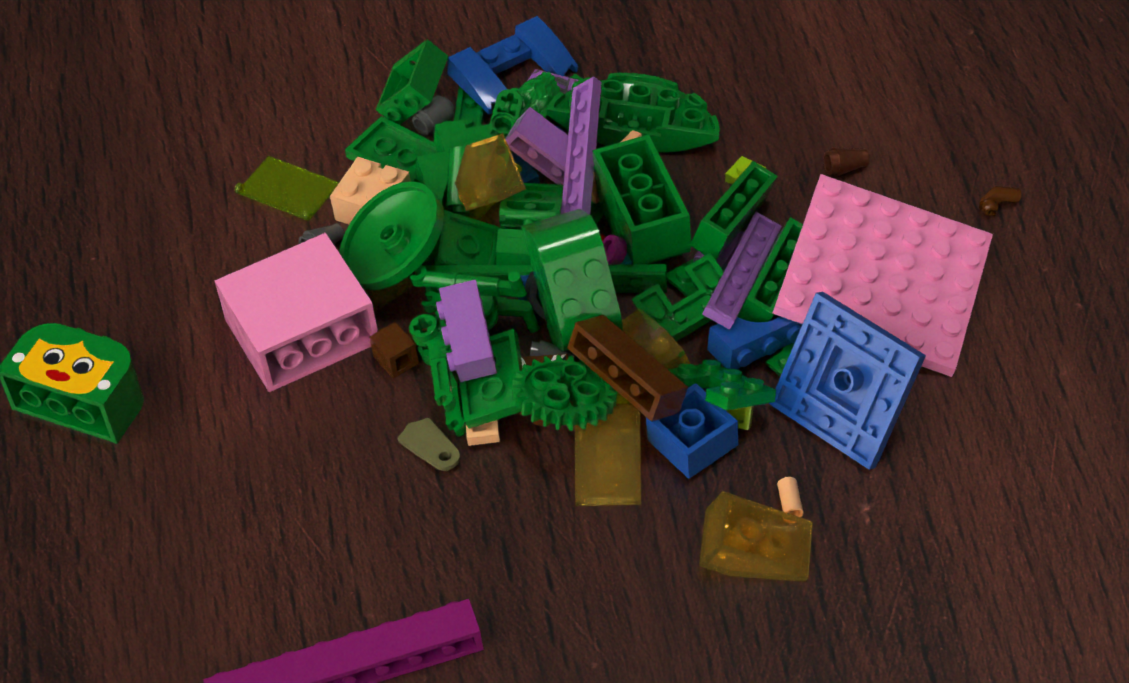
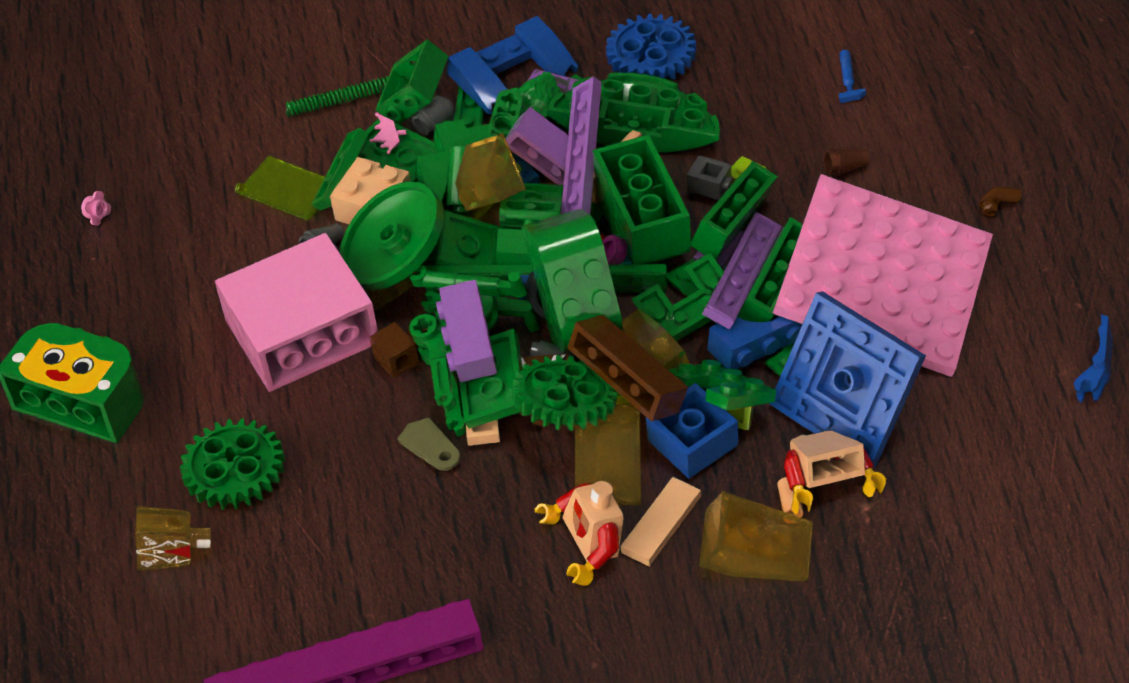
(95, 207): none -> bright pink plate
(166, 538): none -> clear yellow torso
(232, 463): none -> green gear
(294, 105): none -> green piece
(351, 148): none -> green plate
(387, 134): none -> bright pink piece
(593, 522): none -> torso
(651, 47): none -> blue gear
(660, 521): none -> light nougat tile
(709, 178): none -> dark grey brick
(825, 460): none -> light nougat torso
(848, 79): none -> blue piece
(1099, 372): none -> blue arm

